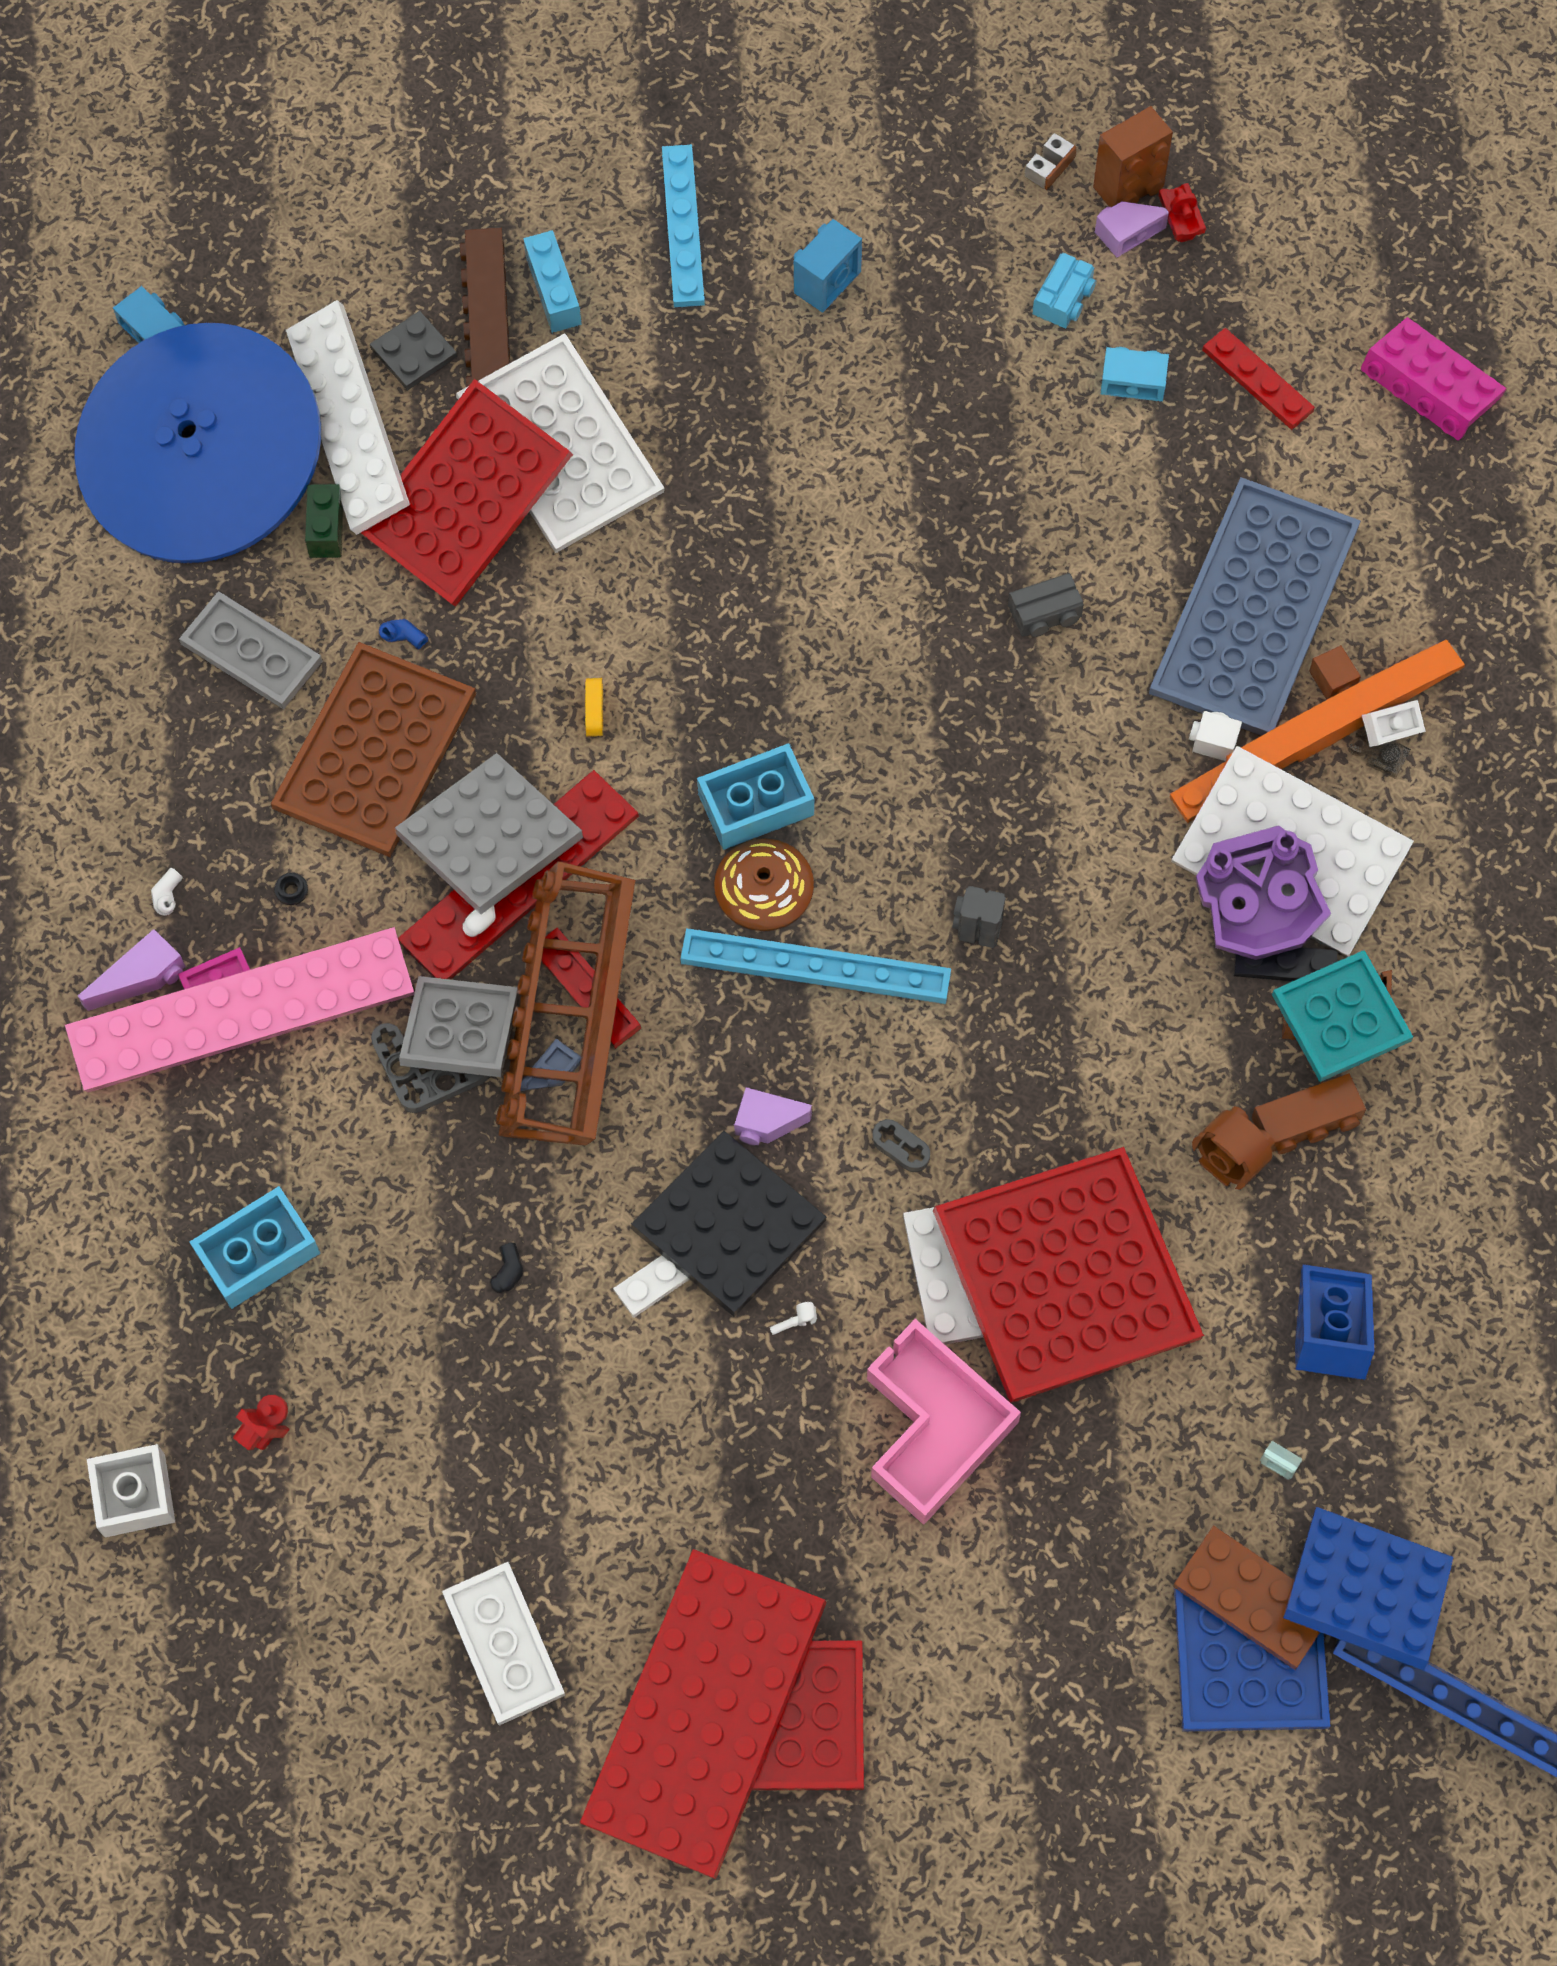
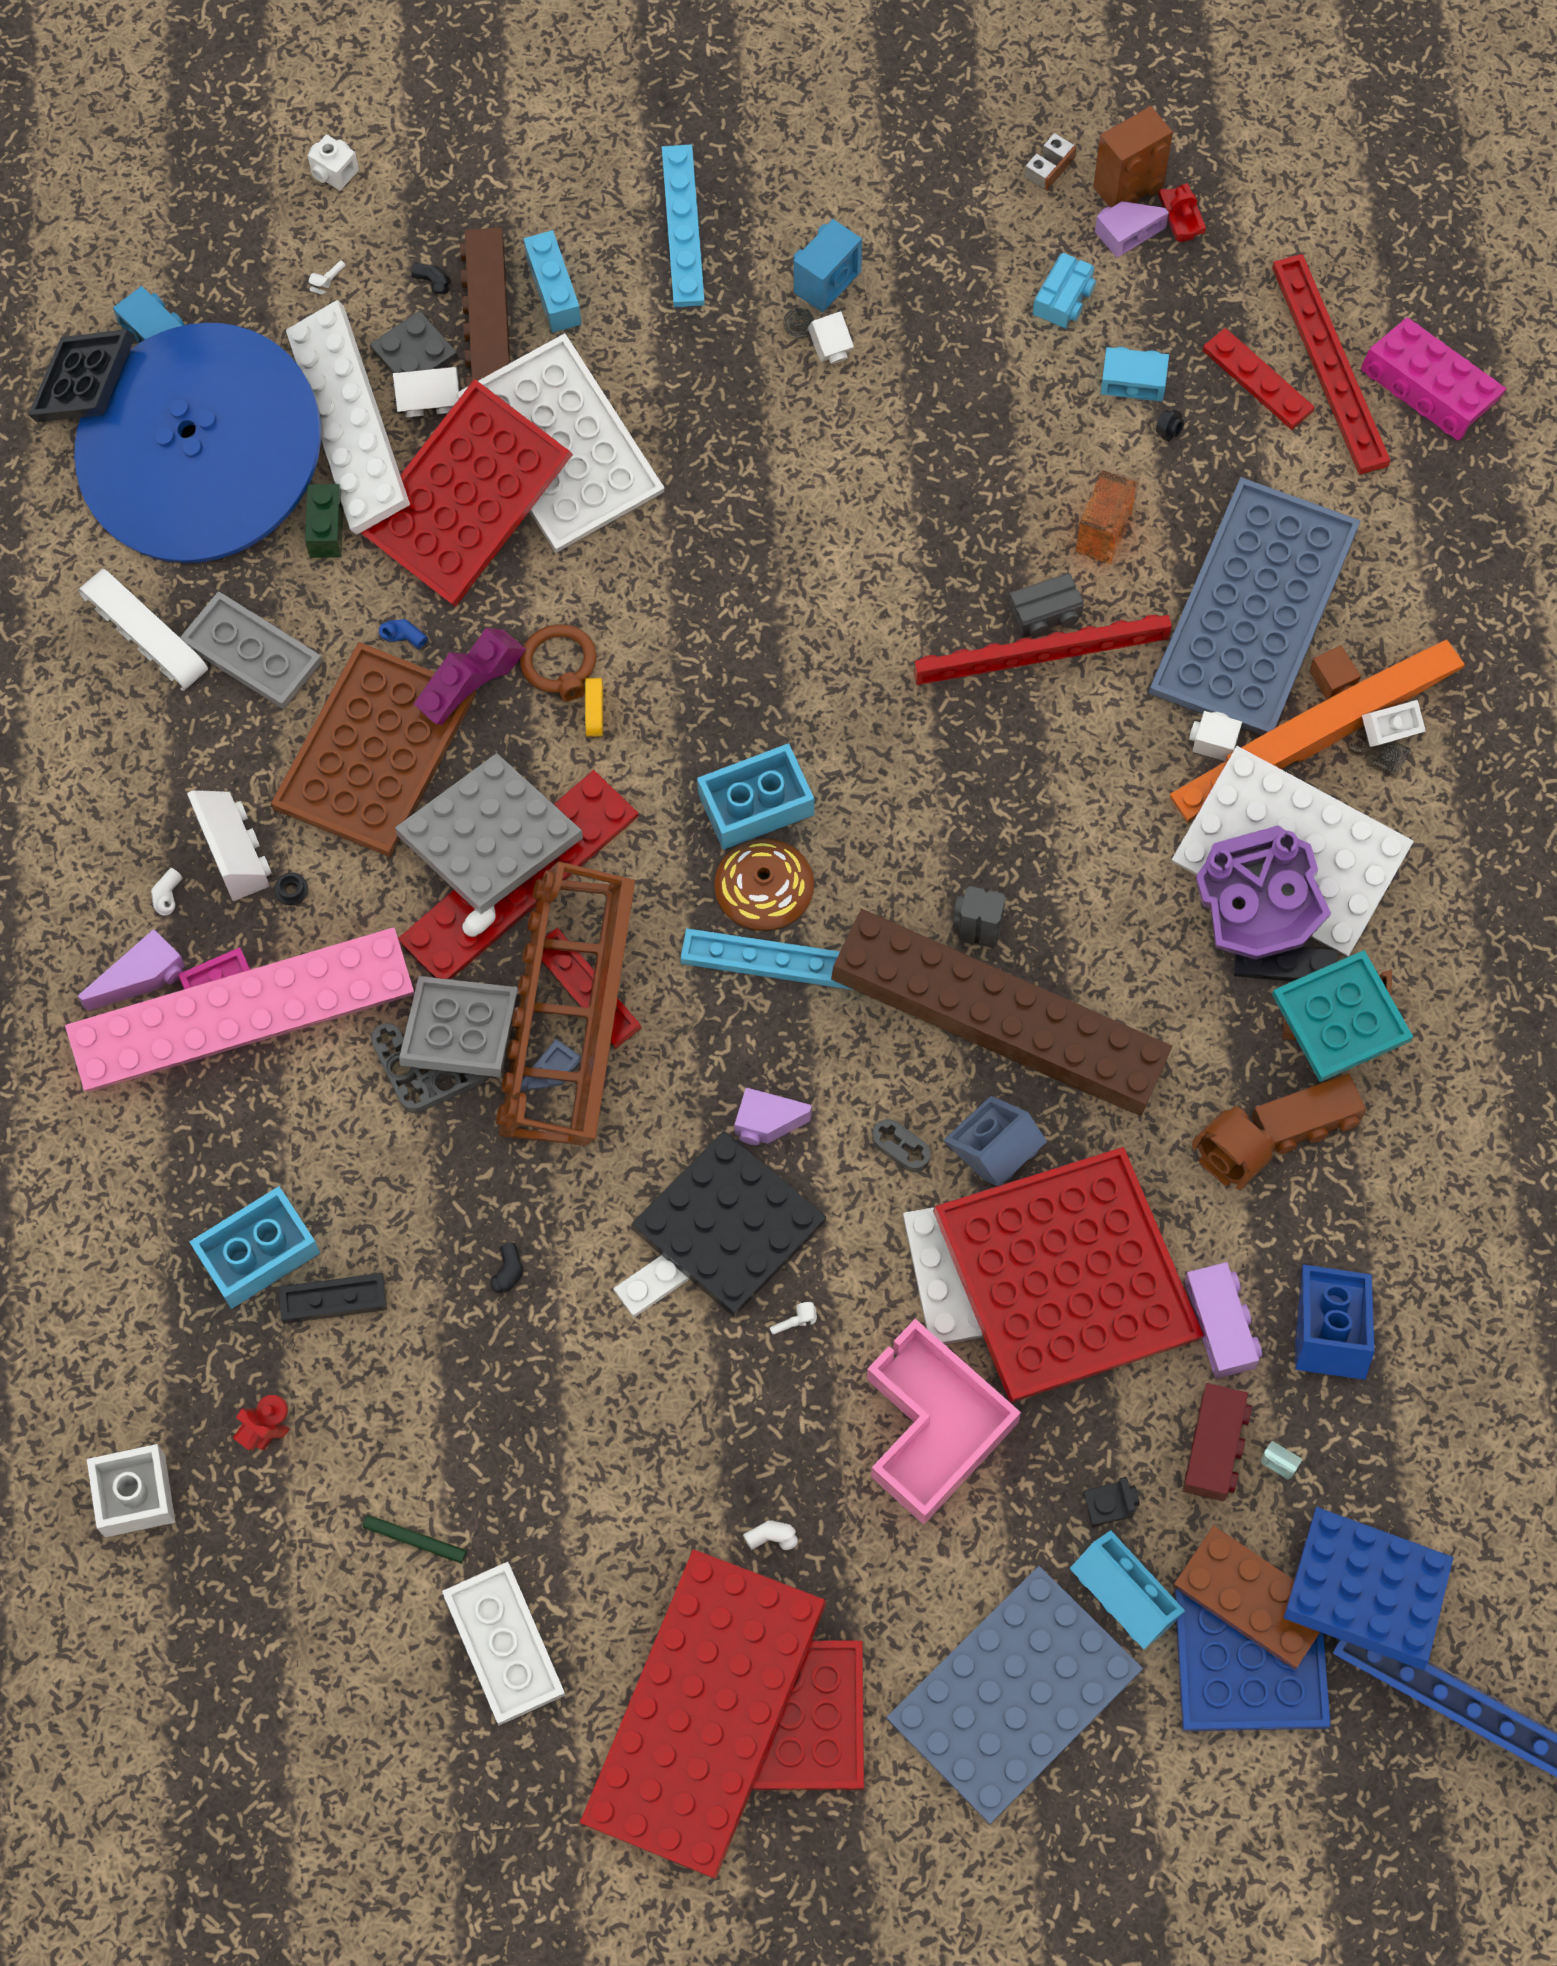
(82, 376): none -> black plate
(144, 628): none -> white beam
(231, 842): none -> white slope
(325, 281): none -> white hand
(332, 162): none -> white brick
(332, 1298): none -> black plate
(414, 1539): none -> dark green bar
(426, 390): none -> white brick
(433, 274): none -> black arm
(463, 673): none -> magenta arch
(569, 681): none -> dark orange piece
(774, 1532): none -> white arm
(795, 329): none -> clear smoke plate
(831, 338): none -> white brick
(996, 1140): none -> sand blue slope
(1000, 1012): none -> reddish brown brick
(1014, 1694): none -> sand blue plate
(1045, 649): none -> red plate
(1106, 516): none -> clear orange piece
(1111, 1502): none -> black bracket
(1127, 1589): none -> medium azure brick
(1170, 424): none -> black plate
(1217, 1442): none -> dark red brick
(1223, 1320): none -> lavender brick
(1331, 364): none -> red plate

